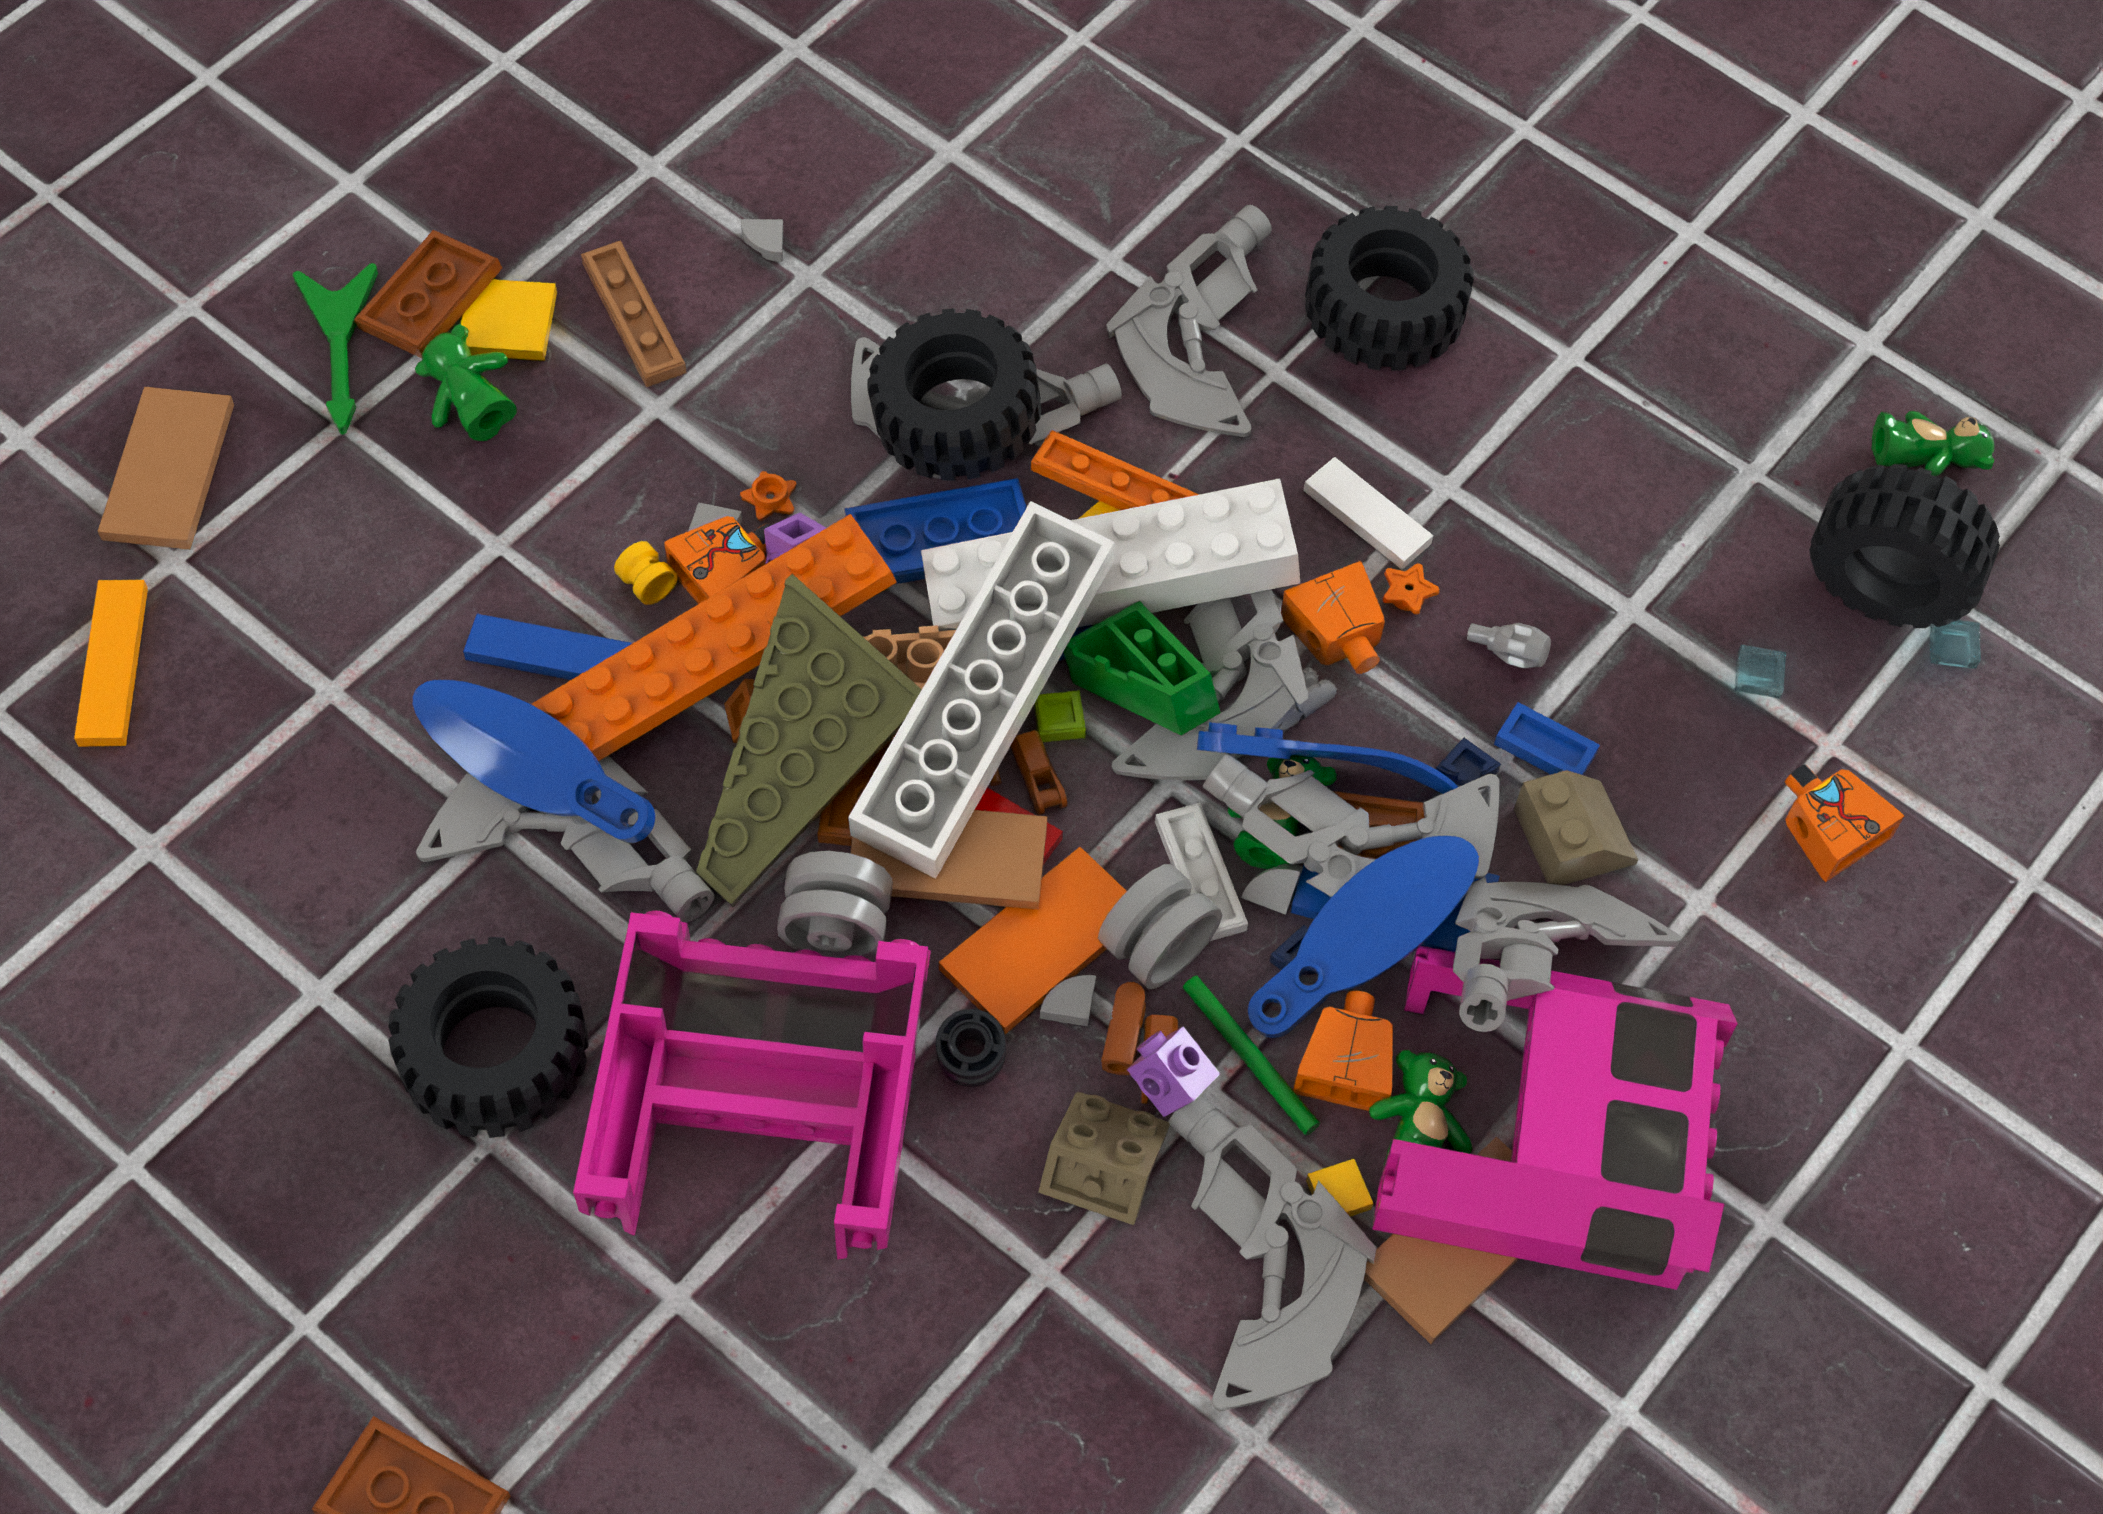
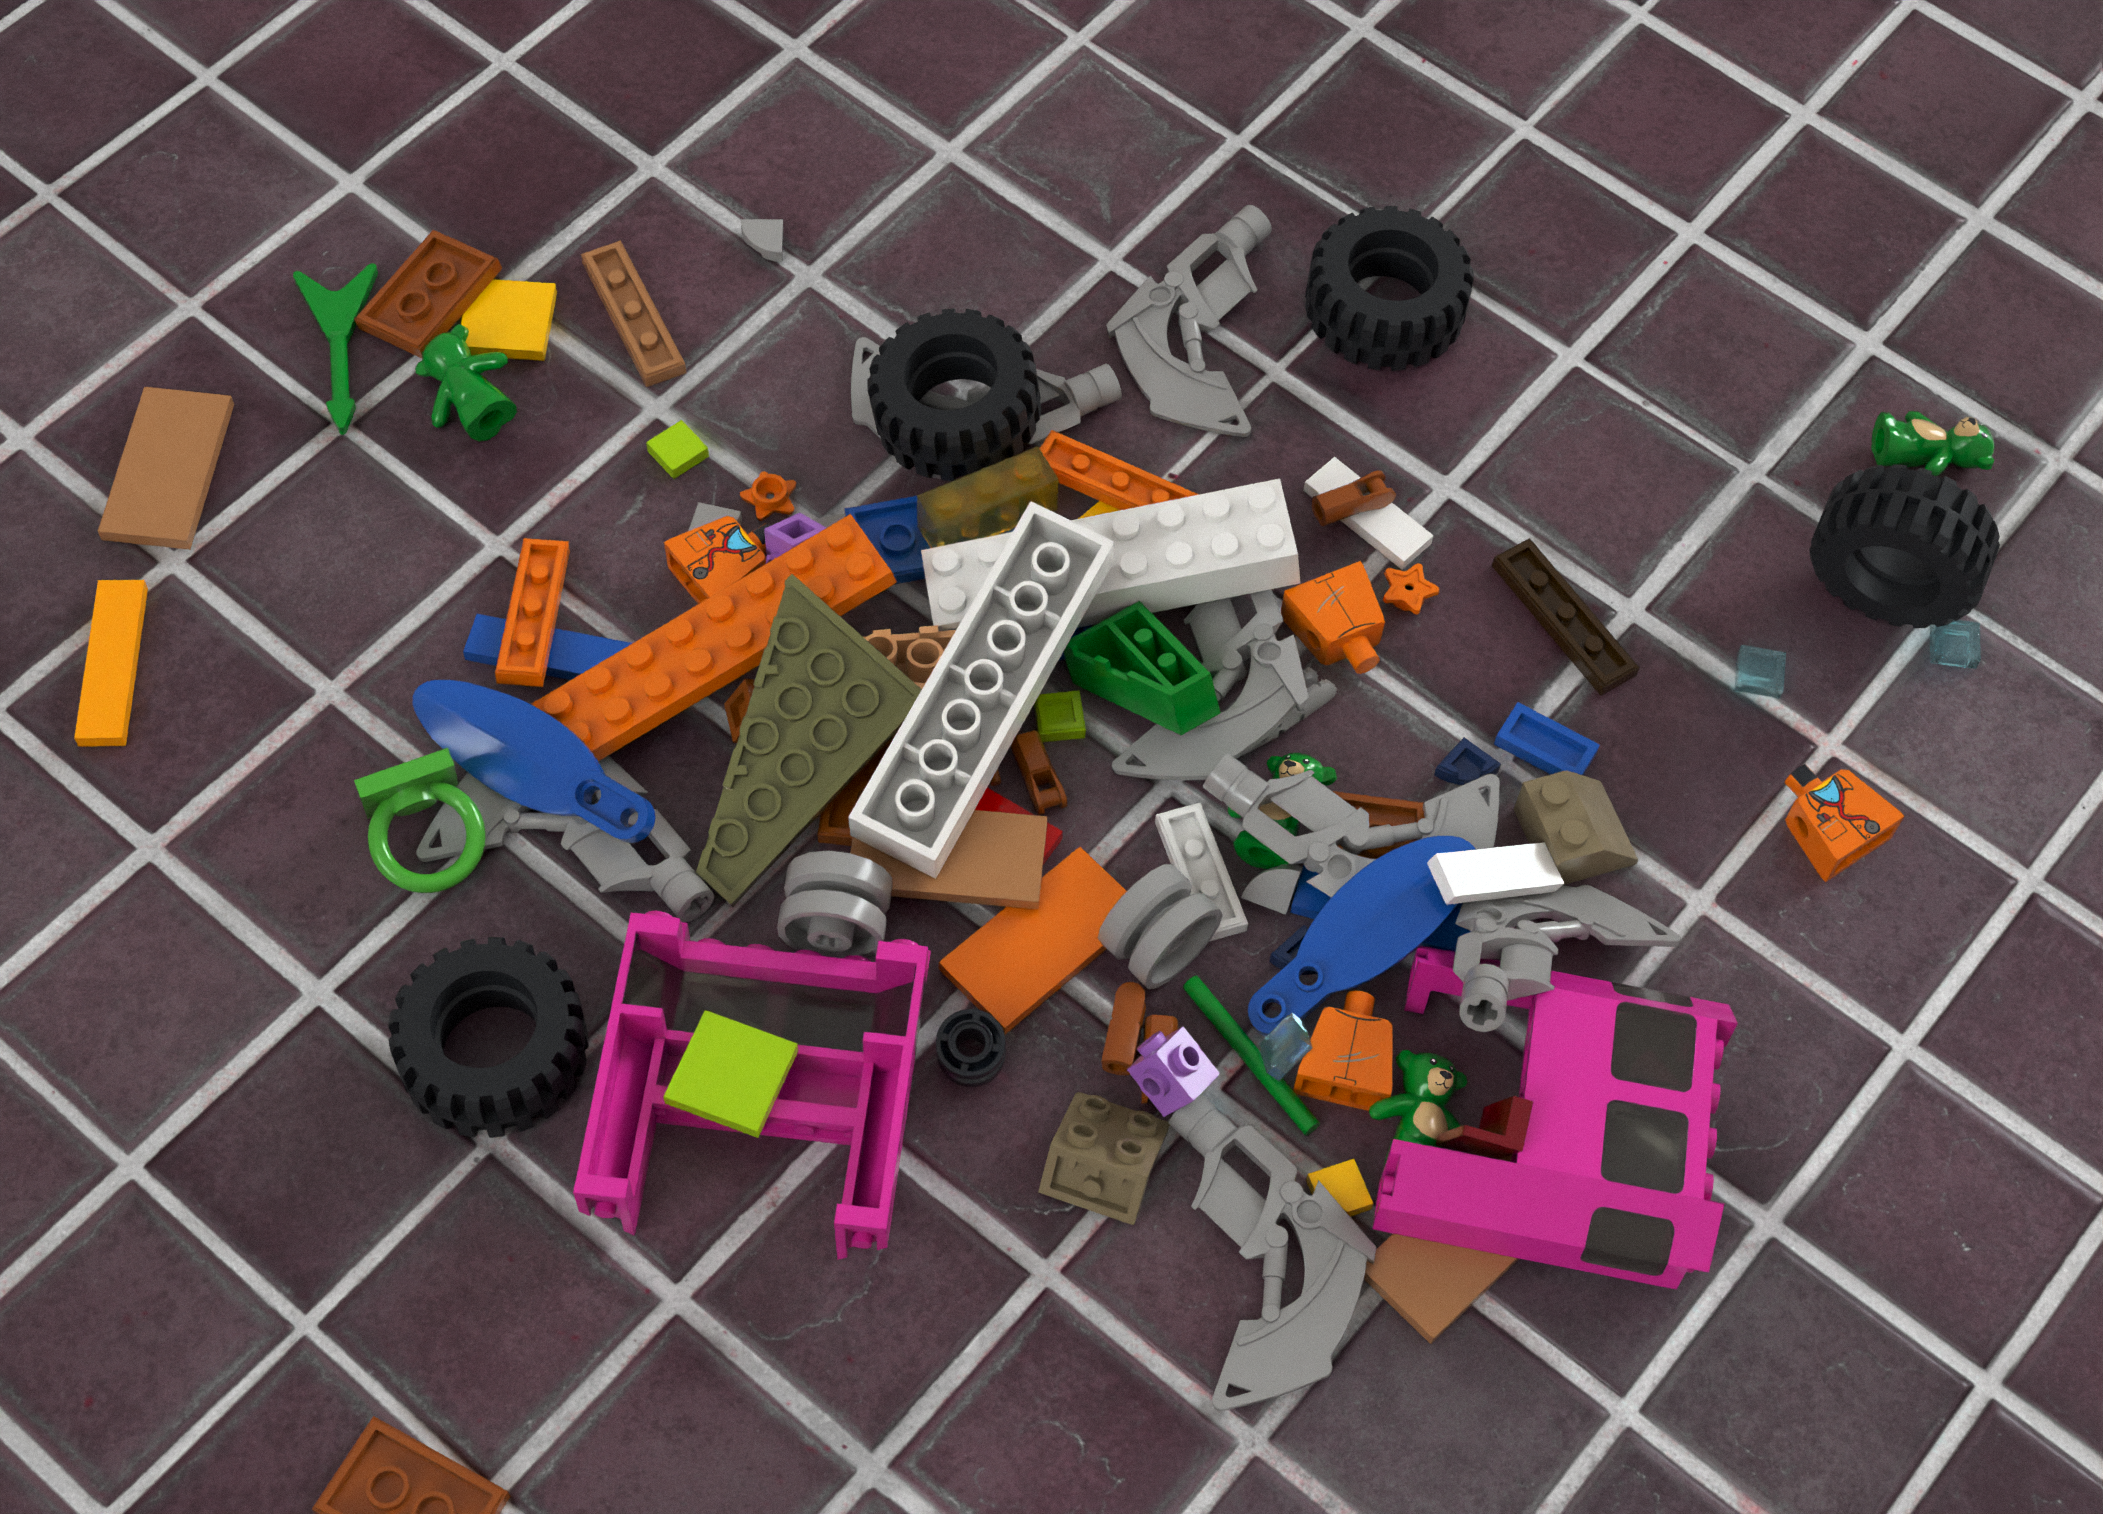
(409, 790): none -> bright green tile
(532, 613): none -> orange tile
(641, 568): yellow wheel -> none
(677, 449): none -> lime tile
(731, 1073): none -> lime tile
(987, 500): none -> clear yellow brick
(1070, 1001): light grey tile -> none
(1270, 744): blue plant -> none
(1285, 1046): none -> clear light blue tile
(1349, 499): none -> dark orange bar
(1495, 873): none -> white tile
(1499, 1134): none -> dark red panel
(1513, 643): light grey piece -> none
(1565, 617): none -> dark brown tile

